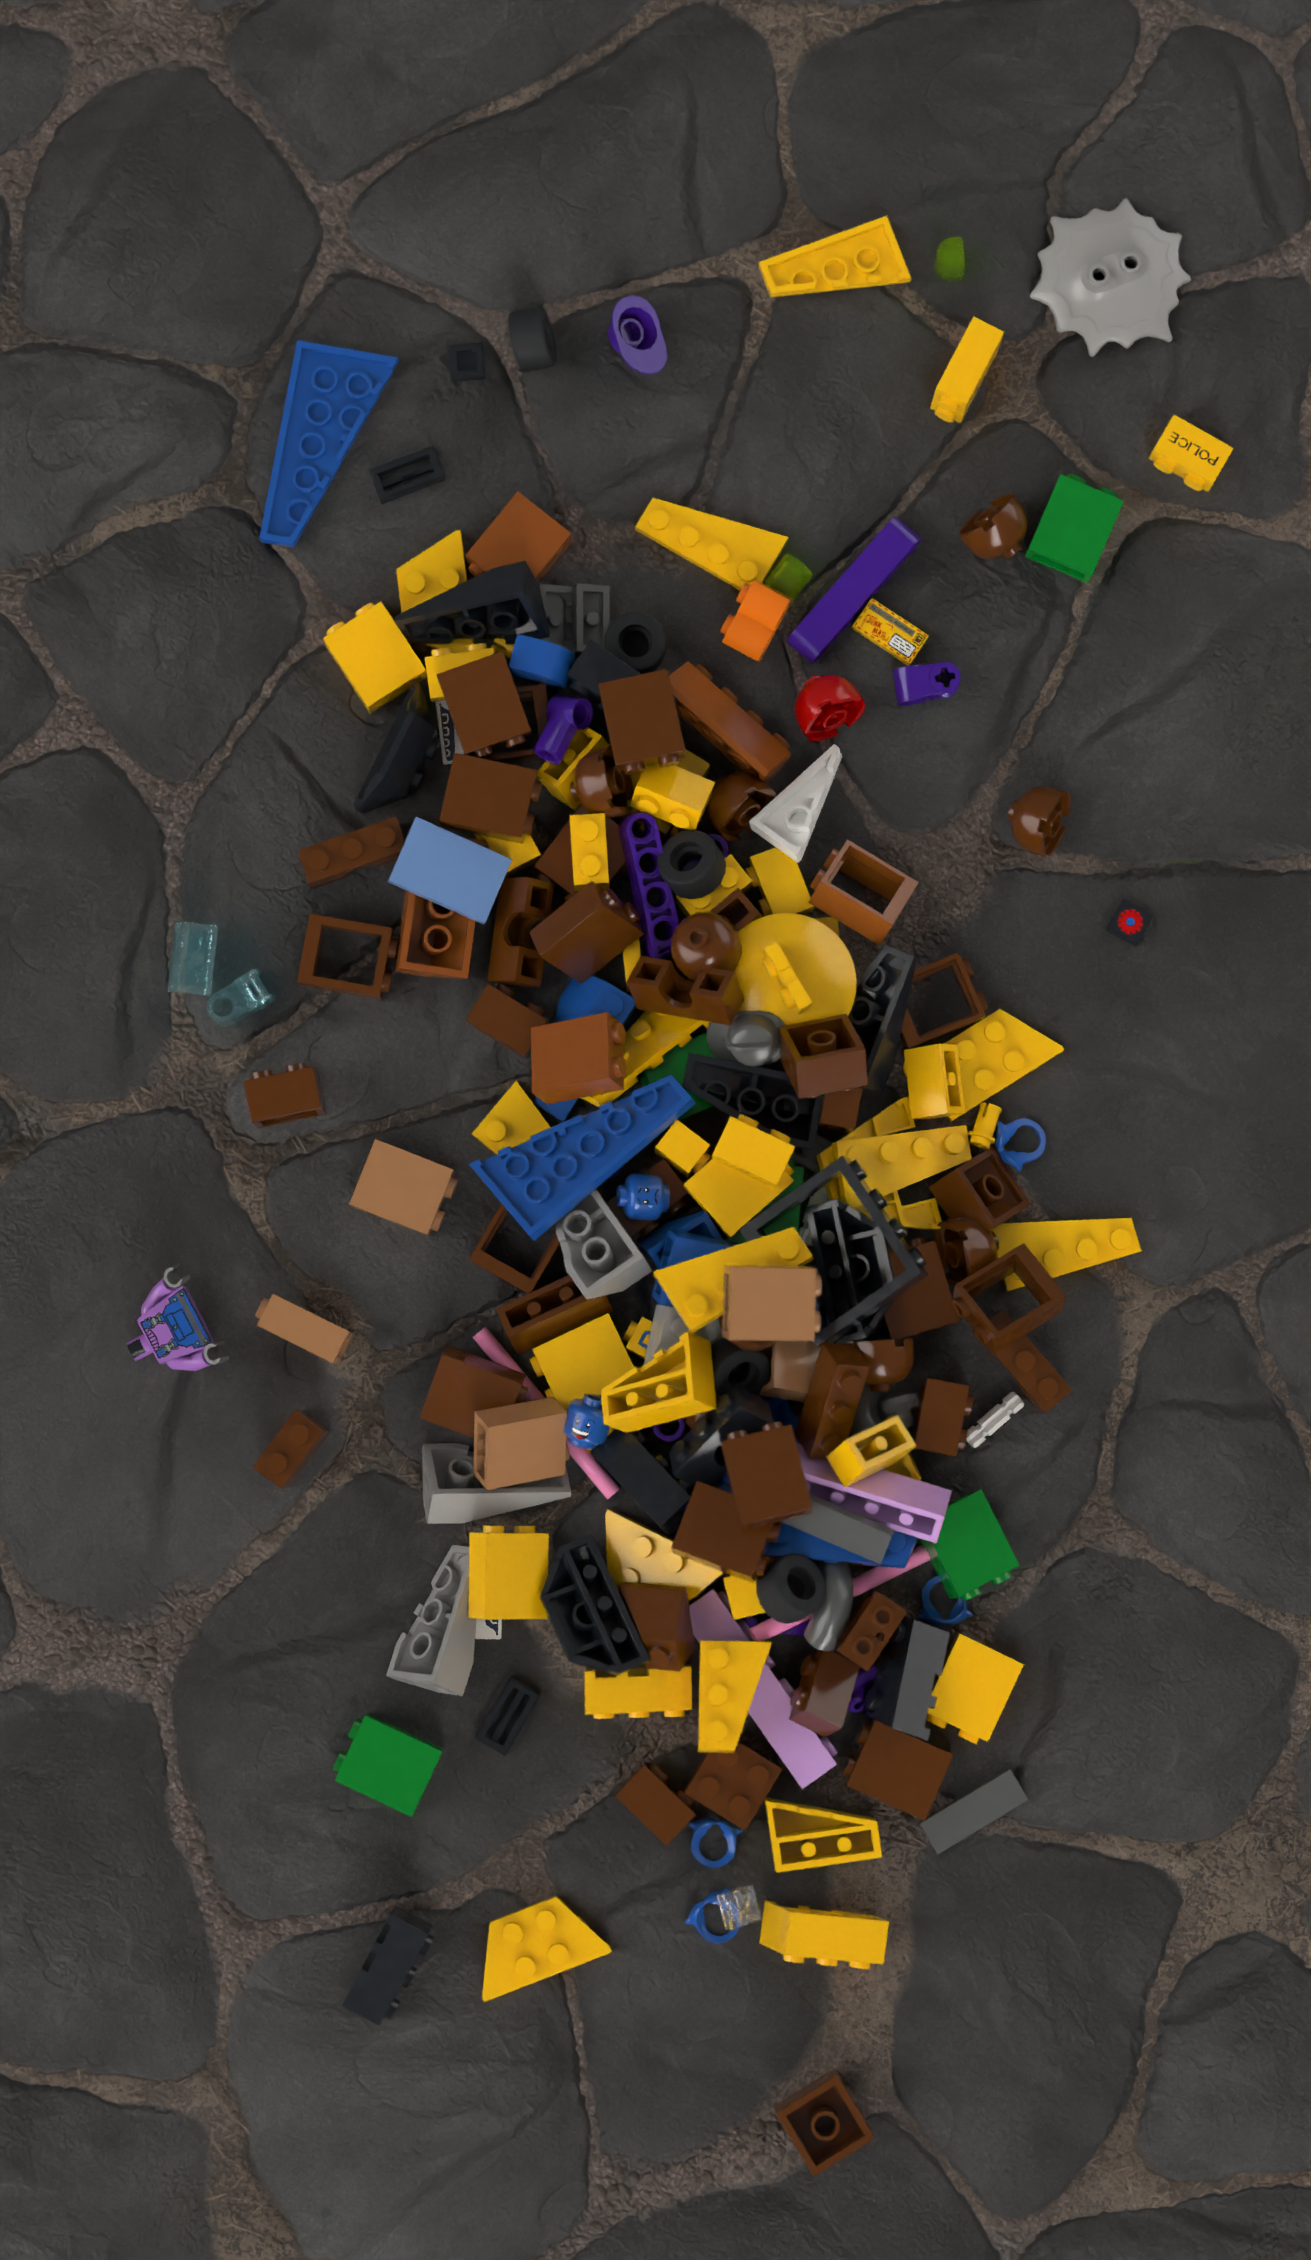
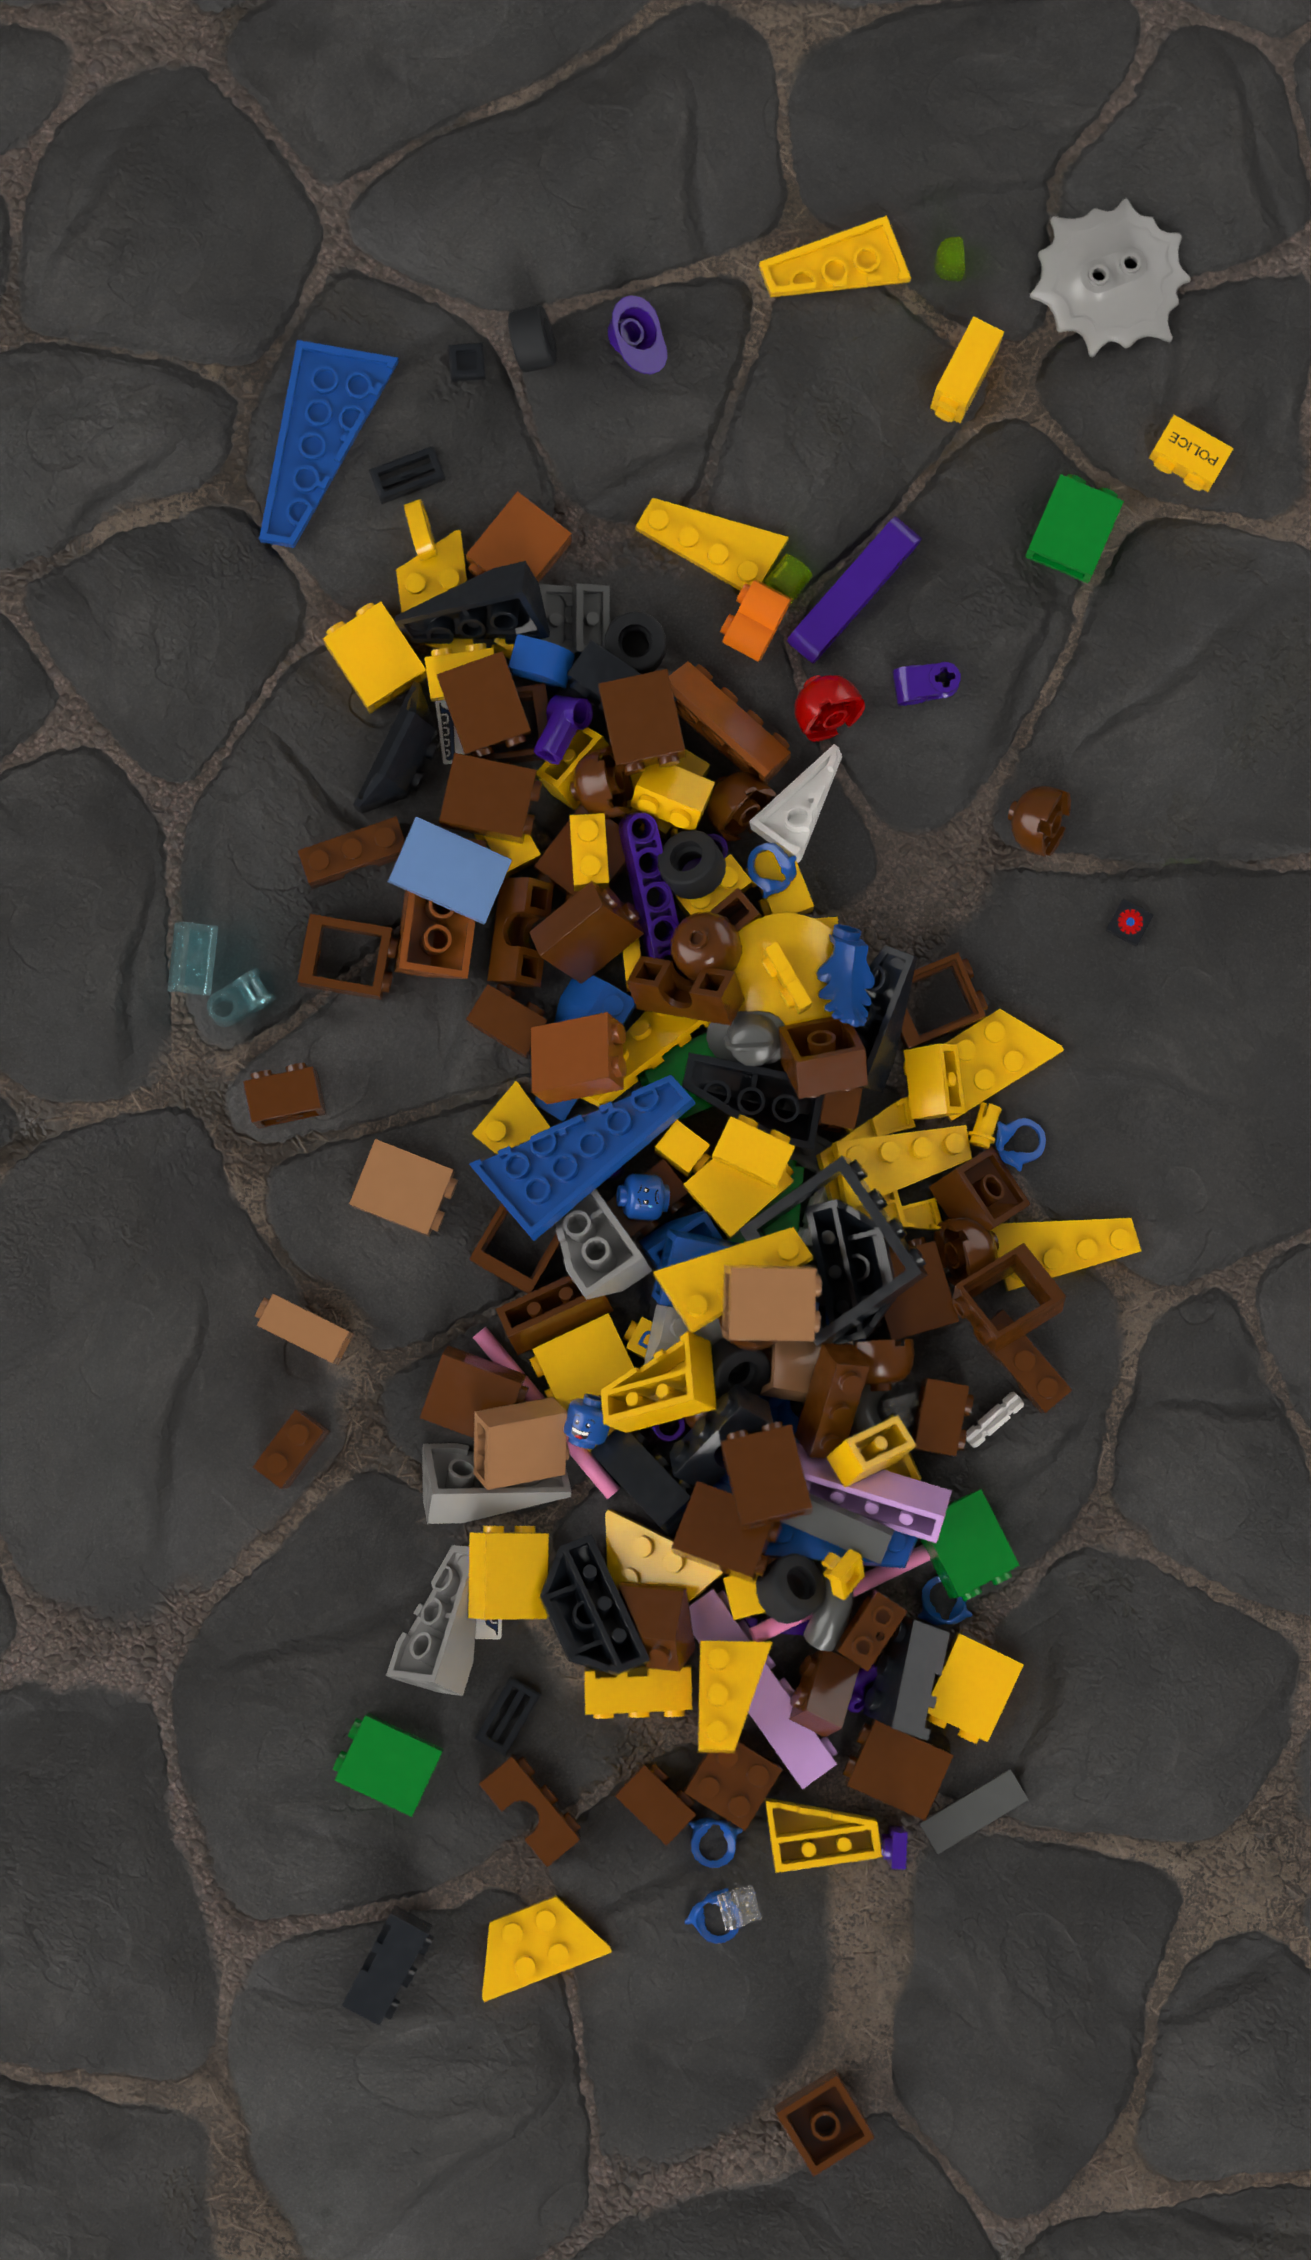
(174, 1328): torso -> none
(420, 530): none -> yellow beam
(514, 1782): none -> reddish brown arch
(785, 862): none -> blue piece
(824, 1935): yellow wedge -> none
(843, 1572): none -> yellow tile
(847, 977): none -> blue plant
(873, 874): dark orange window -> none
(890, 632): tile -> none
(895, 1847): none -> dark purple plate
(996, 529): reddish brown cylinder -> none

